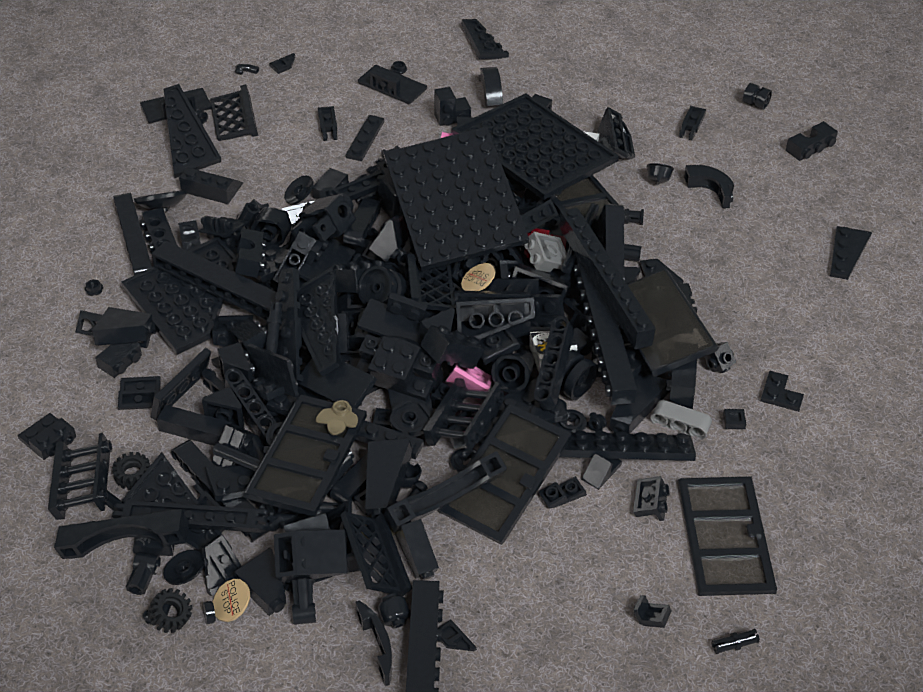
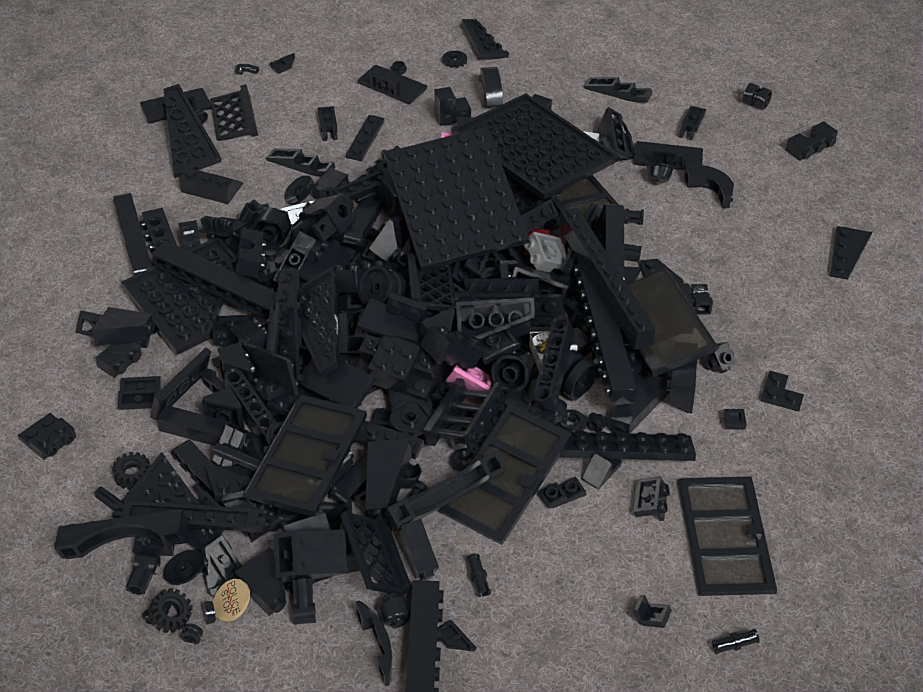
(63, 471): black fence -> none
(93, 287): black plate -> none
(161, 200): black dish -> none
(191, 633): none -> black bush
(298, 161): none -> black slope
(338, 417): dark tan plate -> none
(448, 58): none -> black gear
(478, 277): tan piece -> none
(478, 575): none -> black pin
(612, 87): none -> black slope
(667, 154): none -> black bracket
(681, 418): light grey beam -> none
(701, 297): none -> black leg

